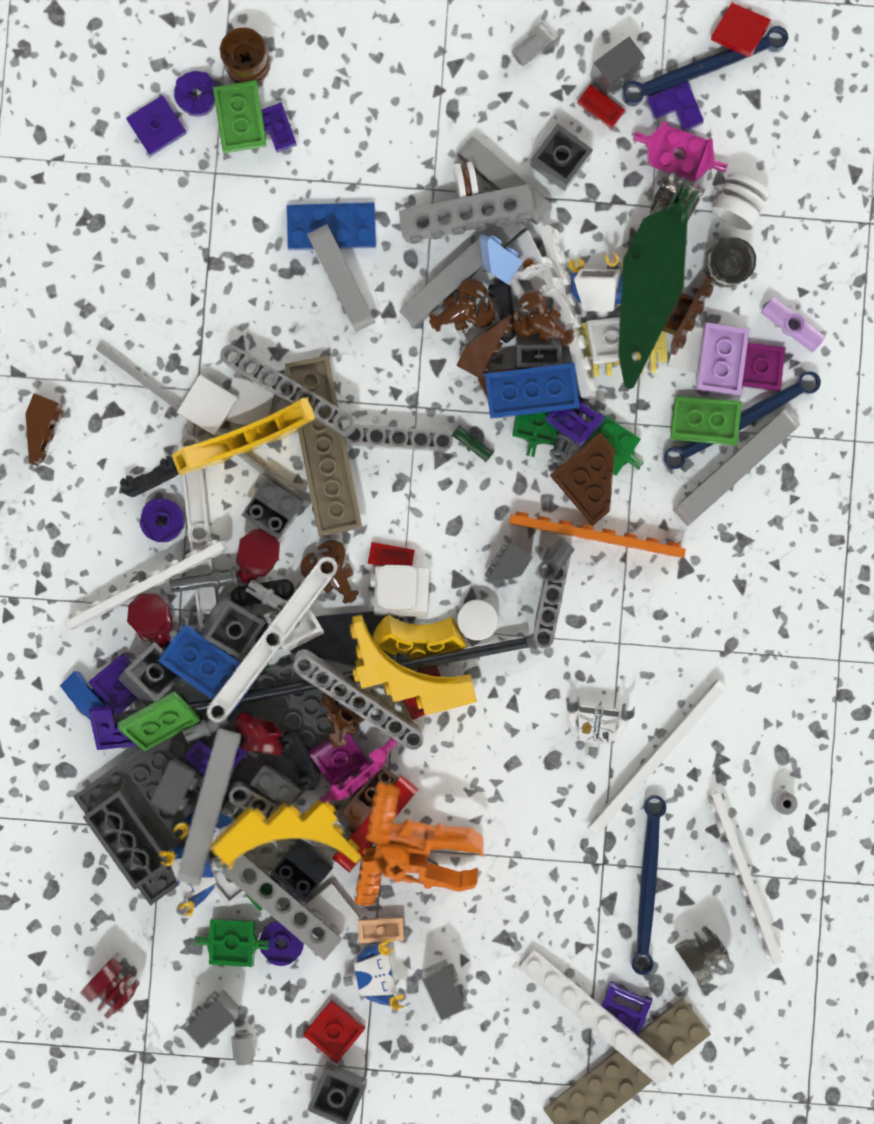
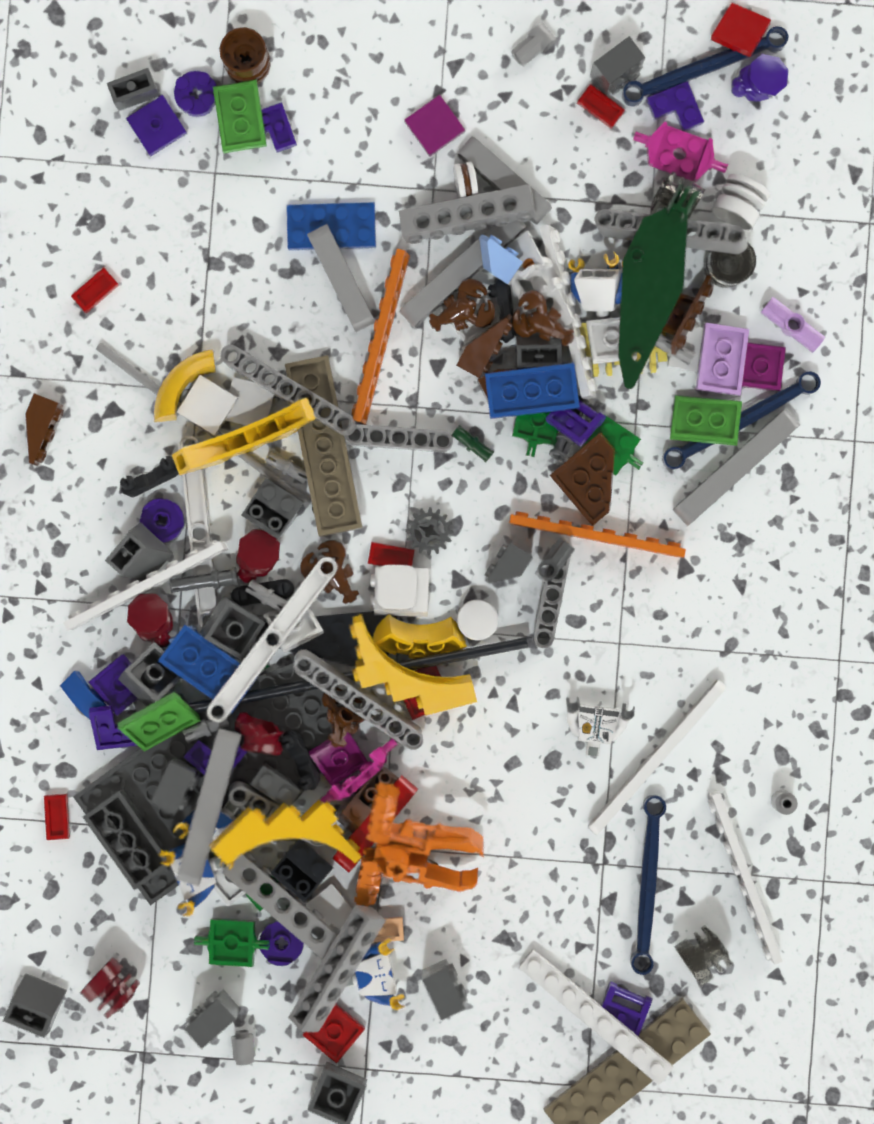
(35, 1005): none -> dark grey slope
(56, 817): none -> red tile
(95, 290): none -> red tile
(133, 89): none -> dark grey brick
(138, 554): none -> dark grey slope
(177, 380): none -> yellow brick
(287, 467): none -> light grey pin
(336, 969): none -> light grey brick
(382, 330): none -> orange plate
(415, 525): none -> dark grey gear
(434, 125): none -> magenta tile
(561, 157): dark grey brick -> none
(683, 354): none -> light grey pin
(700, 240): none -> light grey beam
(761, 79): none -> dark purple piece

